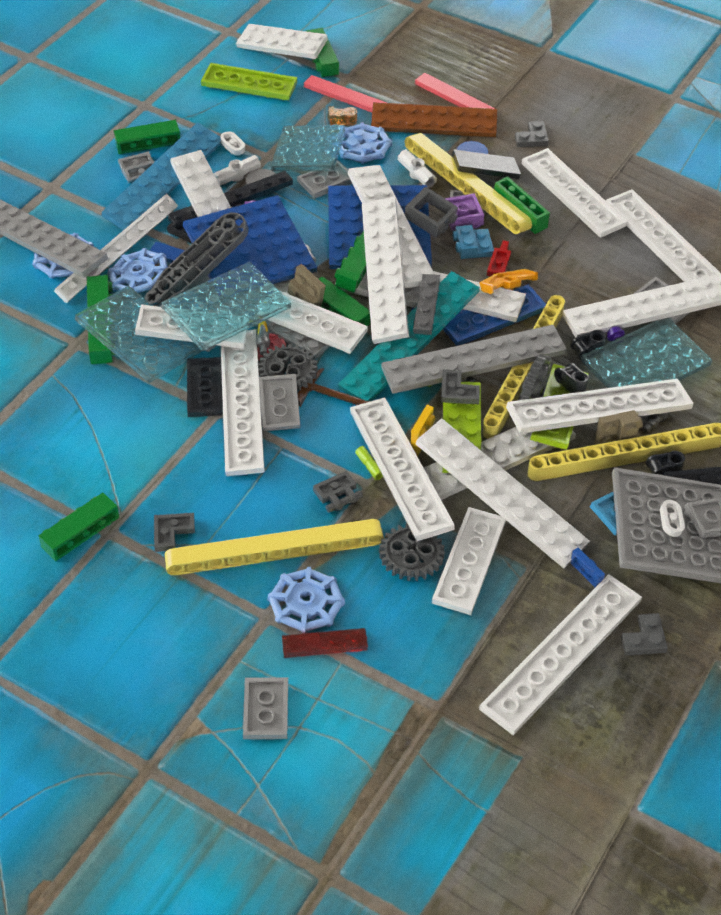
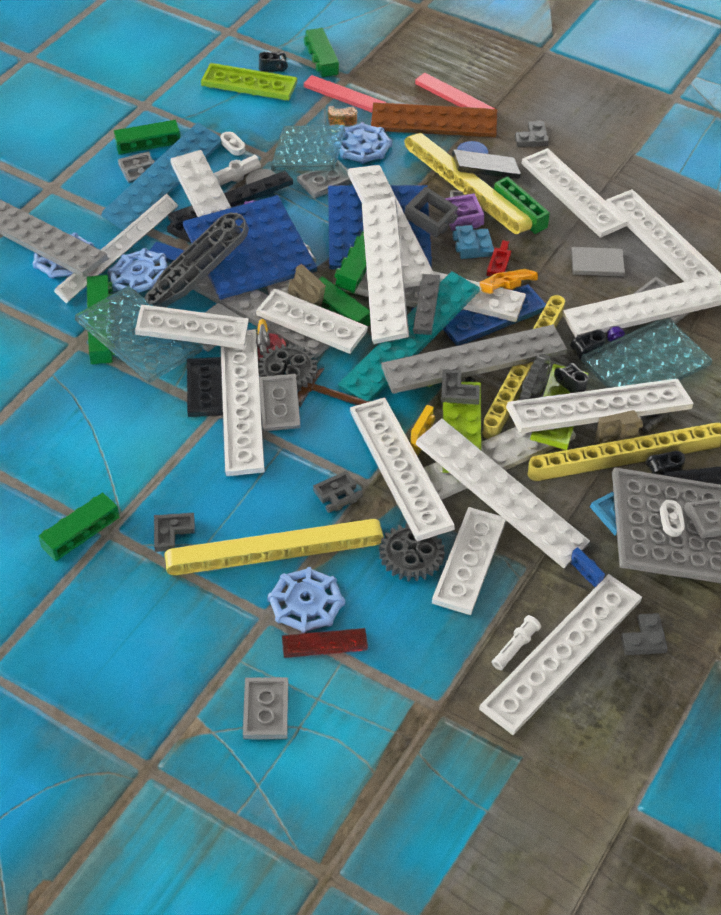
(226, 305): clear light blue plate -> none
(270, 61): none -> black piece
(282, 41): white plate -> none
(369, 462): lime piece -> none
(417, 168): white piece -> none
(521, 636): none -> white pin
(597, 261): none -> light grey tile

